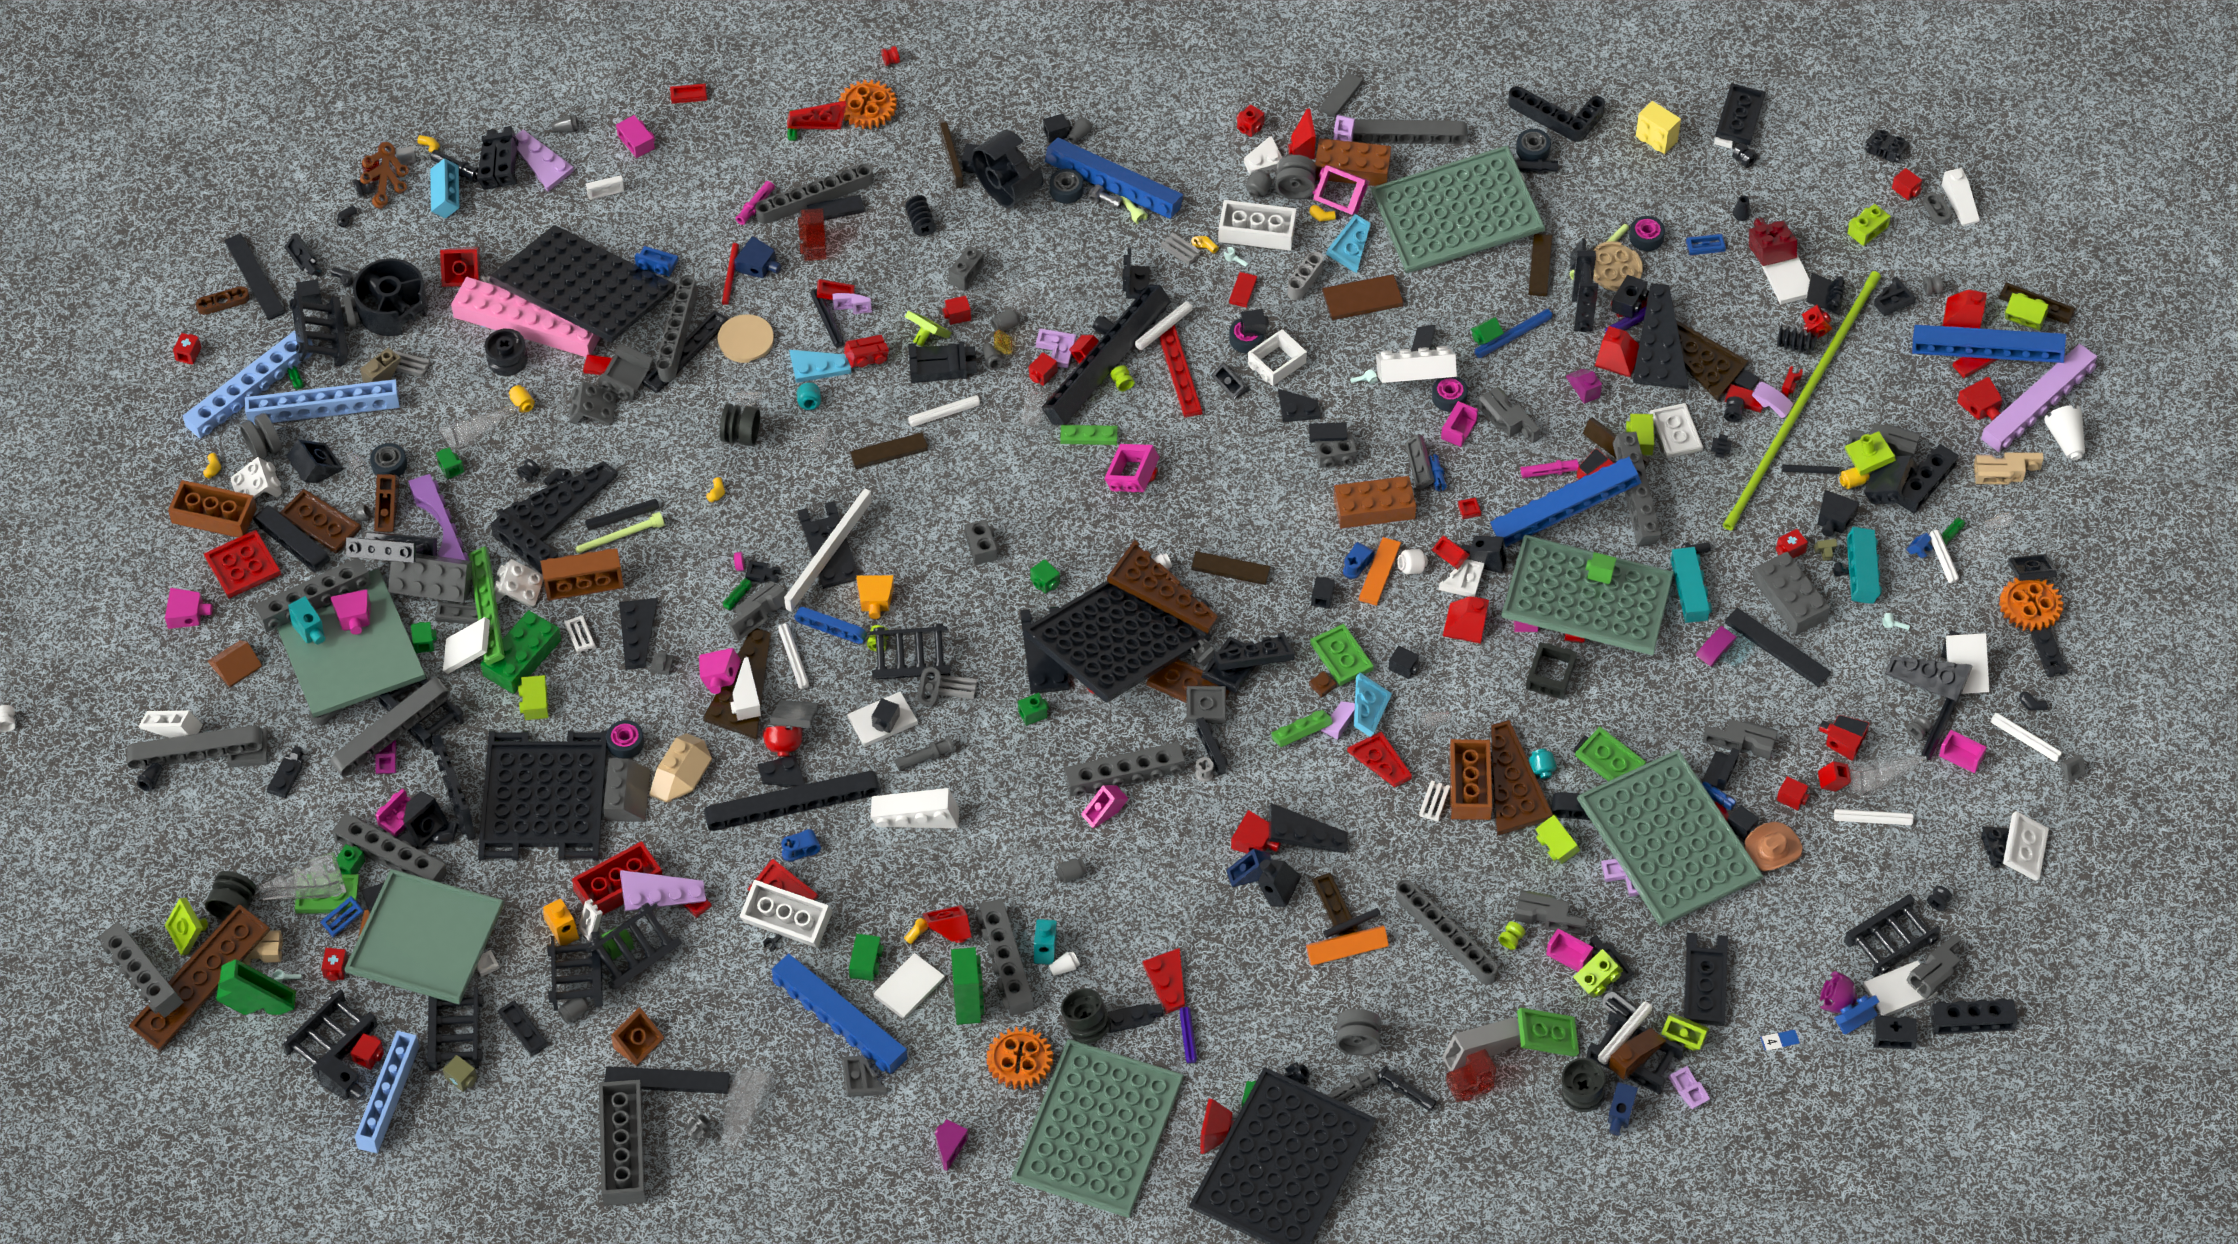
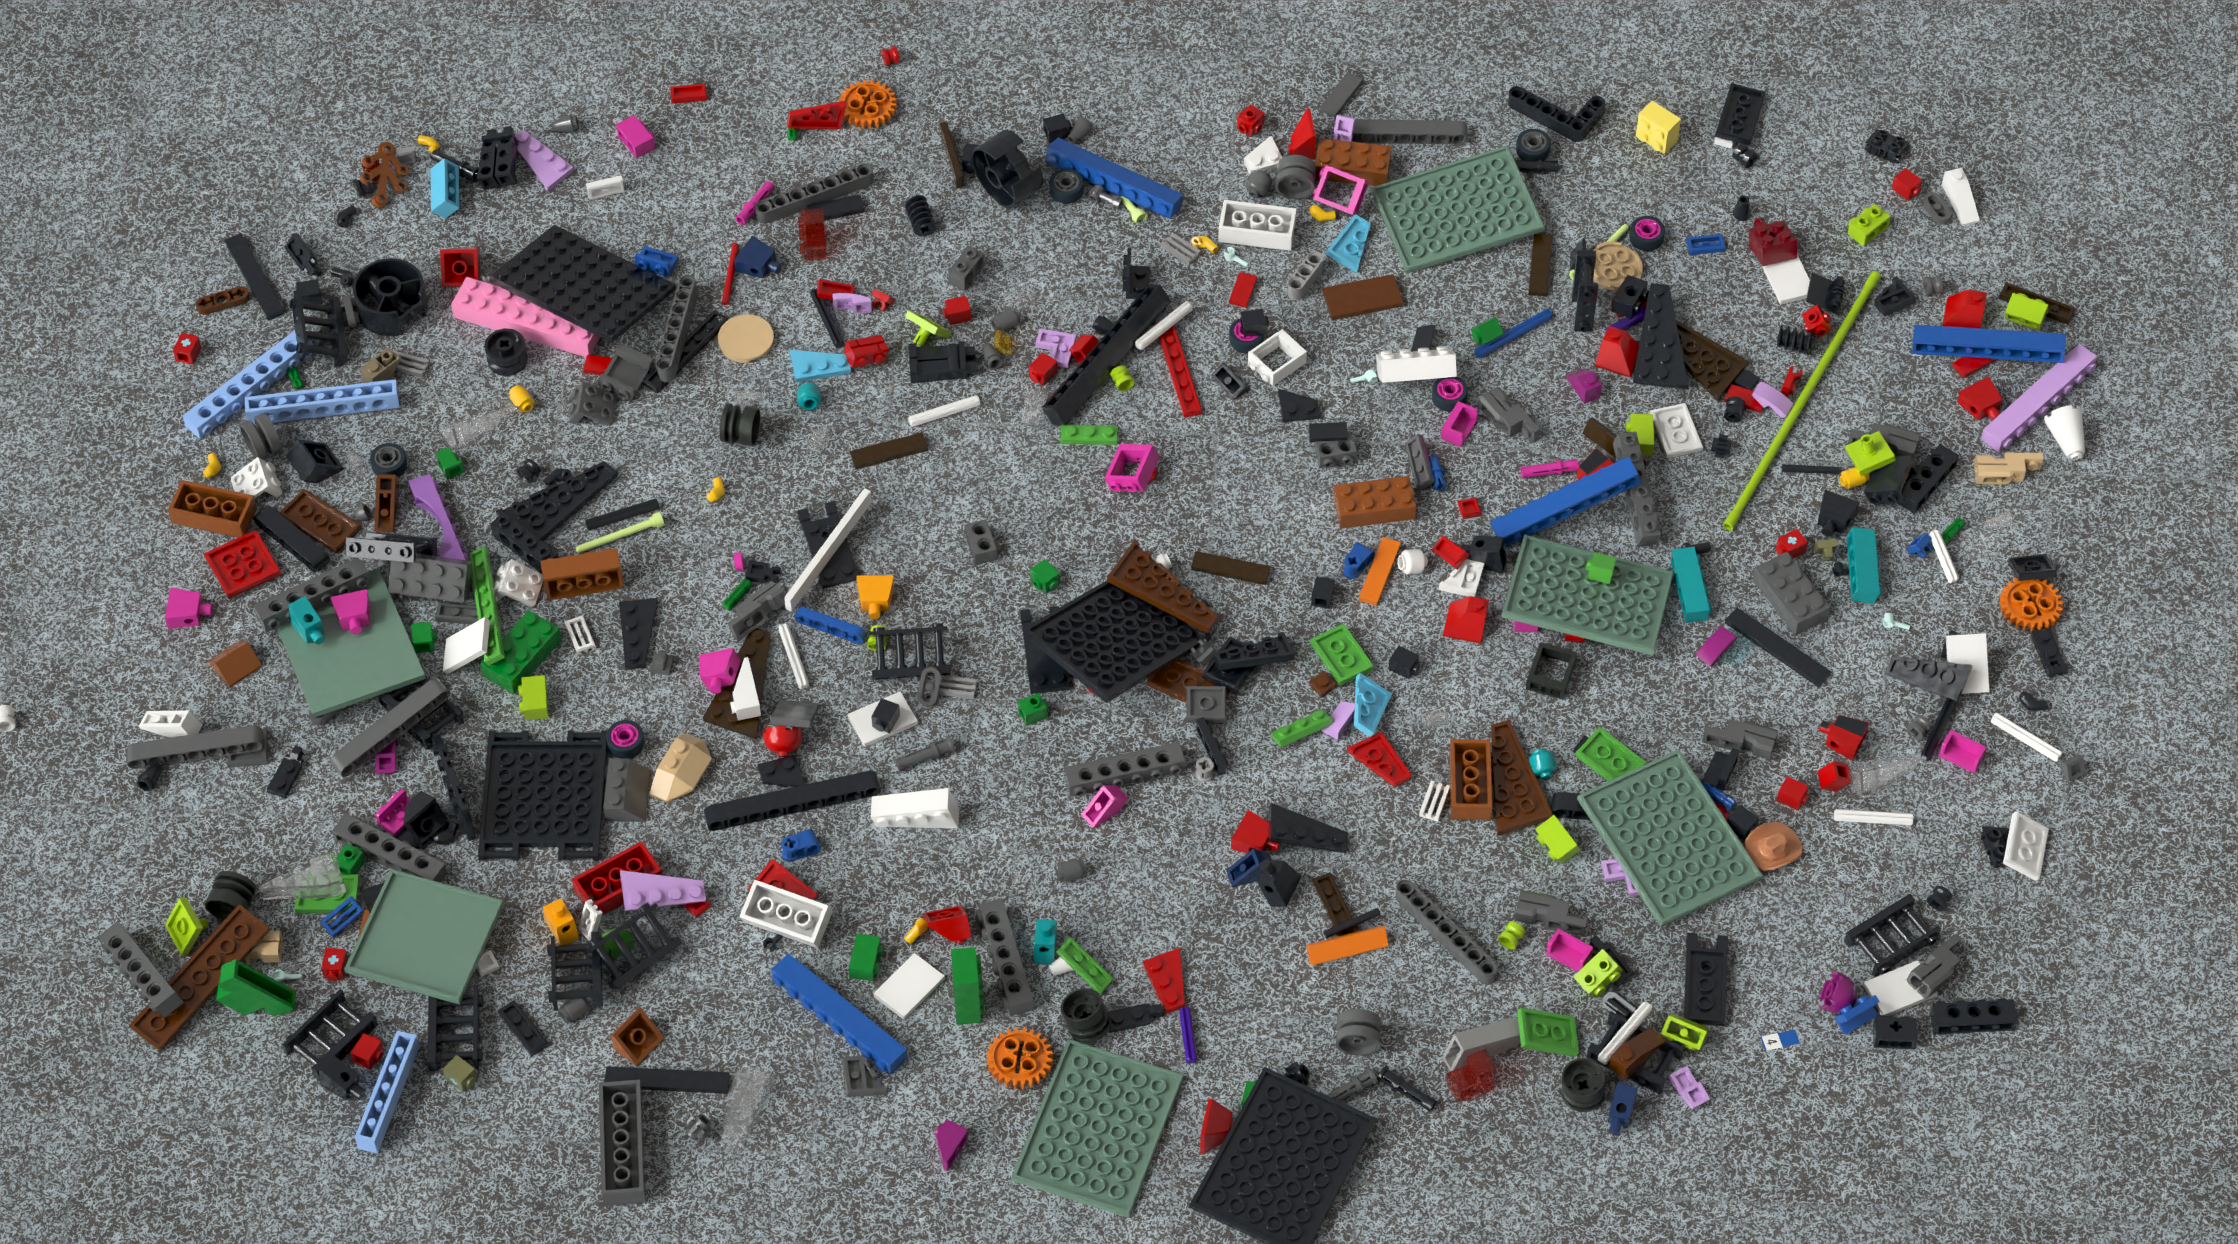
(882, 298): none -> red tile
(1084, 965): none -> bright green tile

